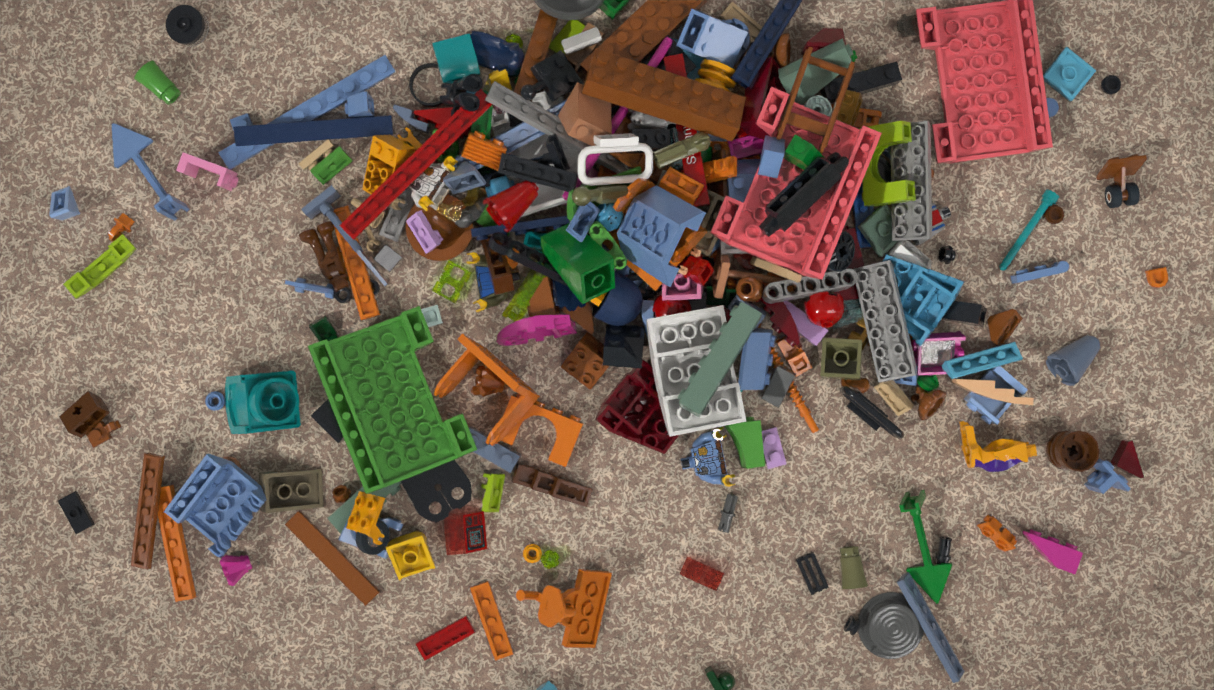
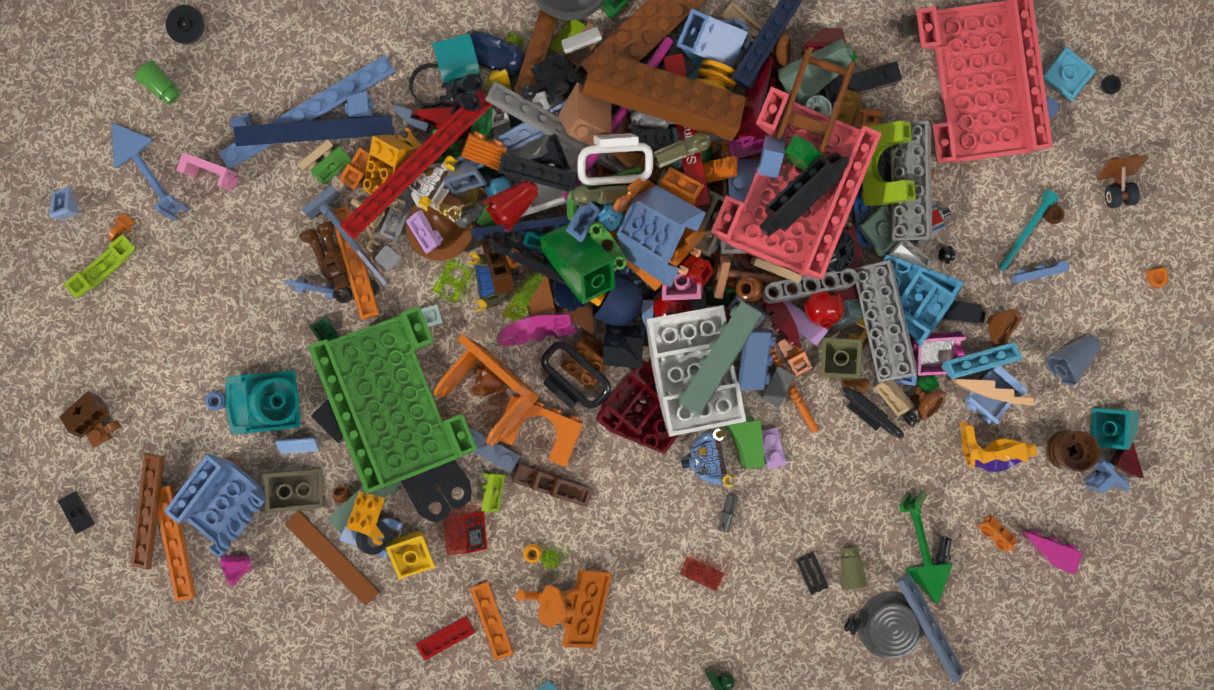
(298, 445): none -> light blue slope
(355, 171): none -> orange slope
(563, 388): none -> black bar
(911, 418): none -> black bush
(1114, 427): none -> teal slope

